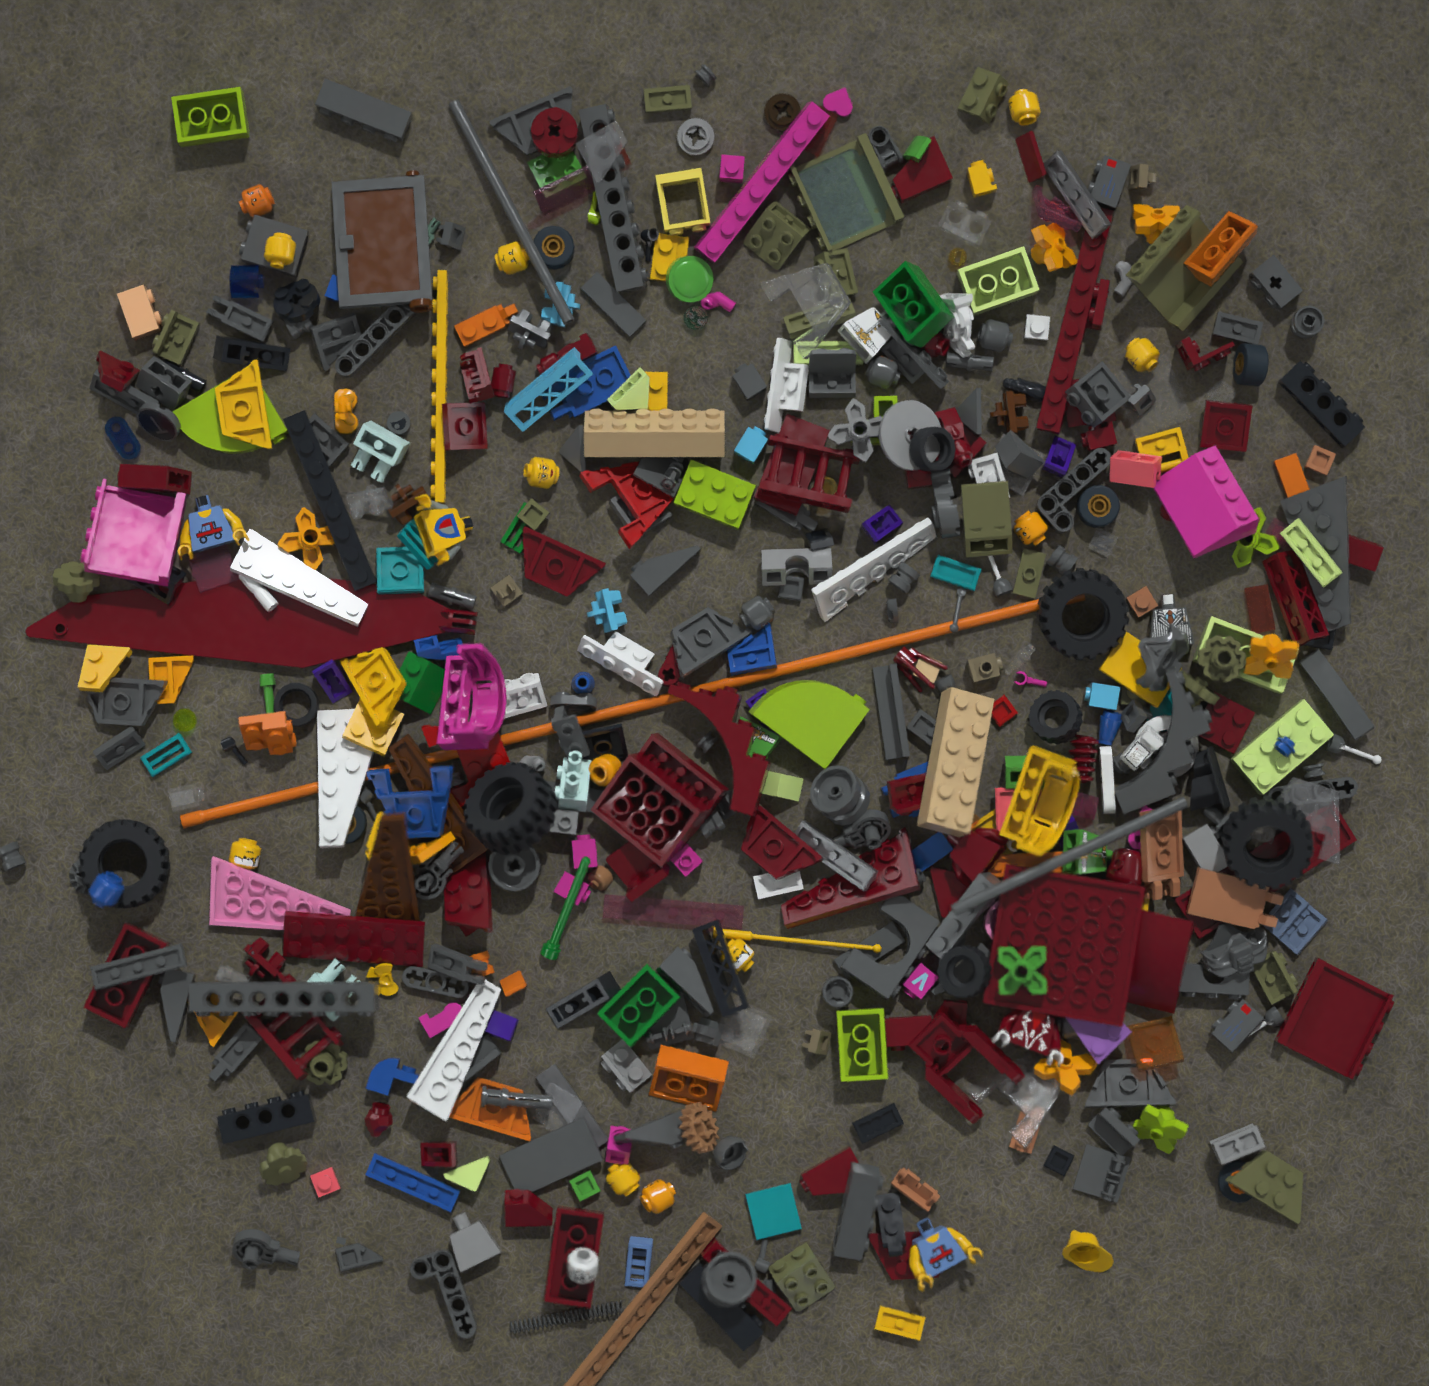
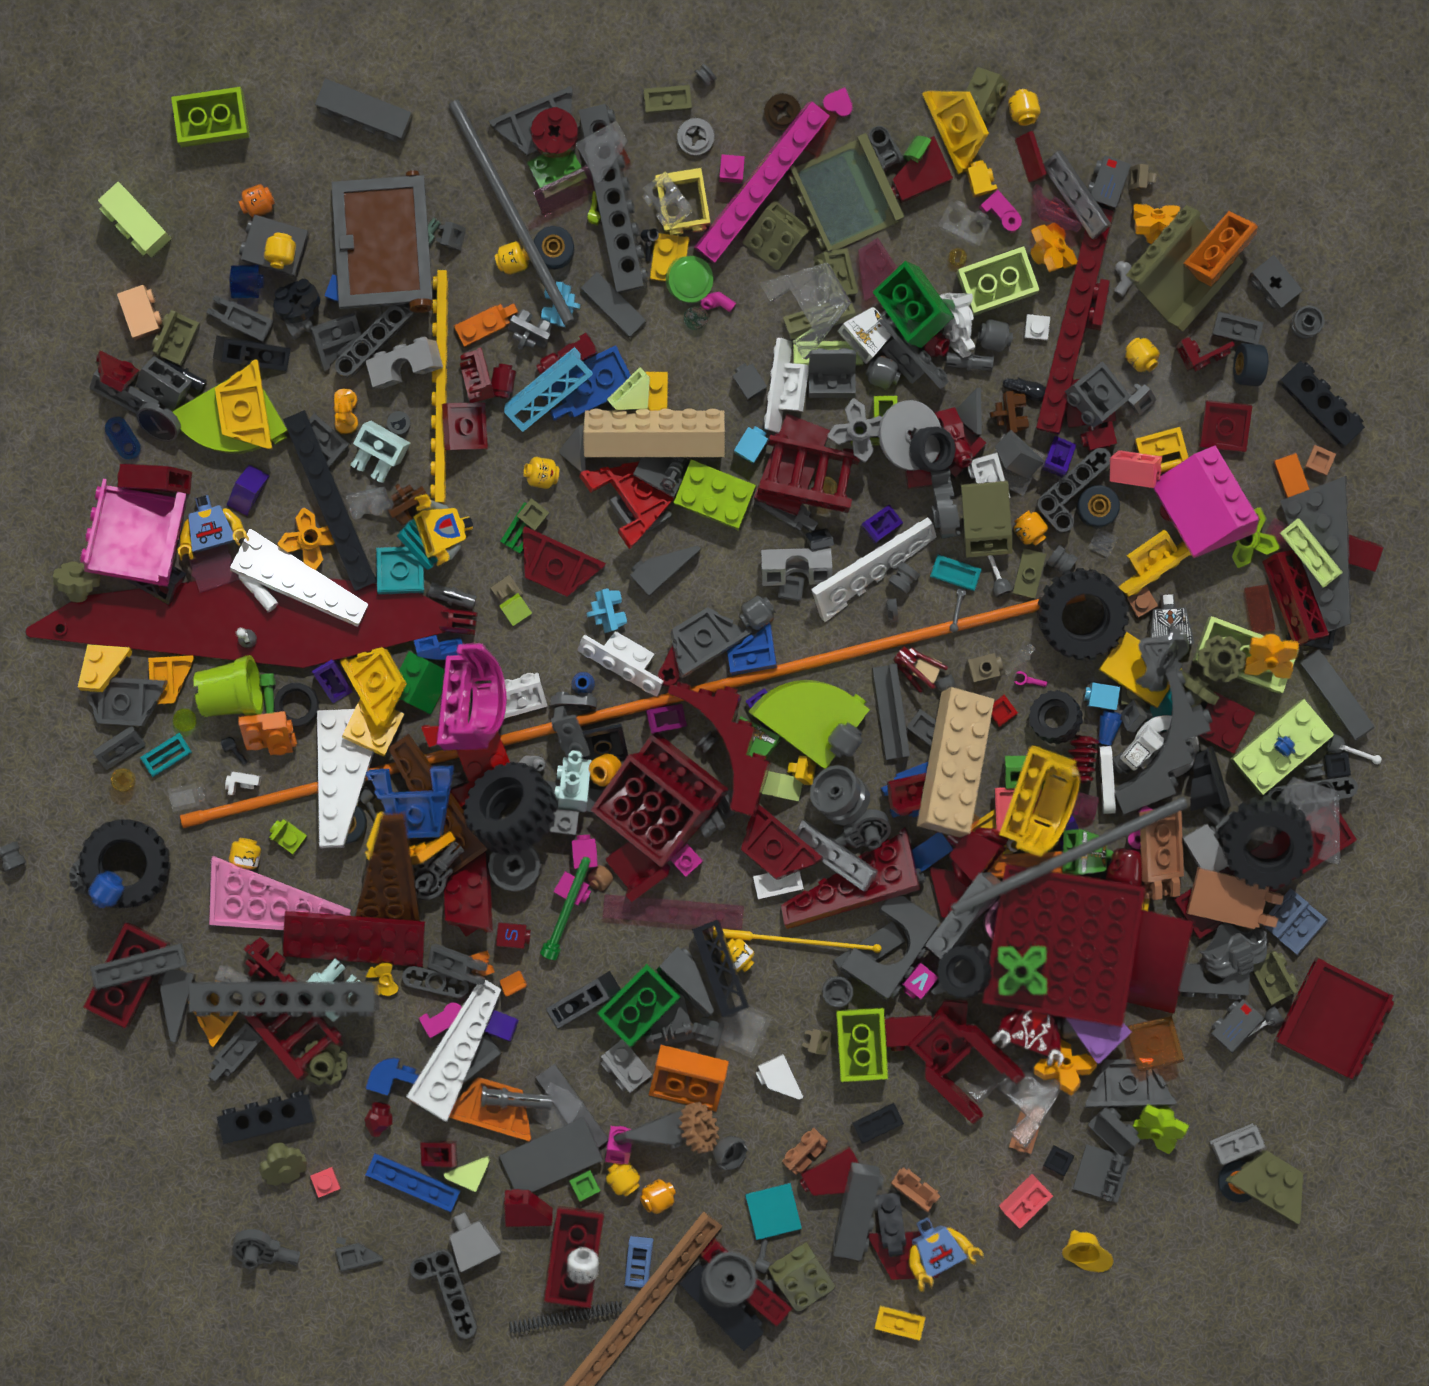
(127, 780): none -> clear yellow wheel
(133, 220): none -> yellowish green brick
(230, 689): none -> lime piece
(245, 780): none -> white bracket
(246, 636): none -> dark grey hinge
(247, 489): none -> dark purple slope
(287, 835): none -> lime bracket
(386, 367): none -> light grey arch
(512, 935): none -> dark red brick
(515, 609): none -> lime tile
(666, 718): none -> magenta slope
(672, 198): none -> clear brick
(779, 1077): none -> white slope
(803, 770): none -> yellow tile
(811, 1142): none -> nougat hinge
(845, 740): none -> dark grey head
(874, 267): none -> clear pink wing
(958, 124): none -> yellow wing
(1007, 215): none -> dark pink leg
(1026, 1201): none -> coral hinge
(1152, 561): none -> yellow bracket
(1337, 765): none -> black tile

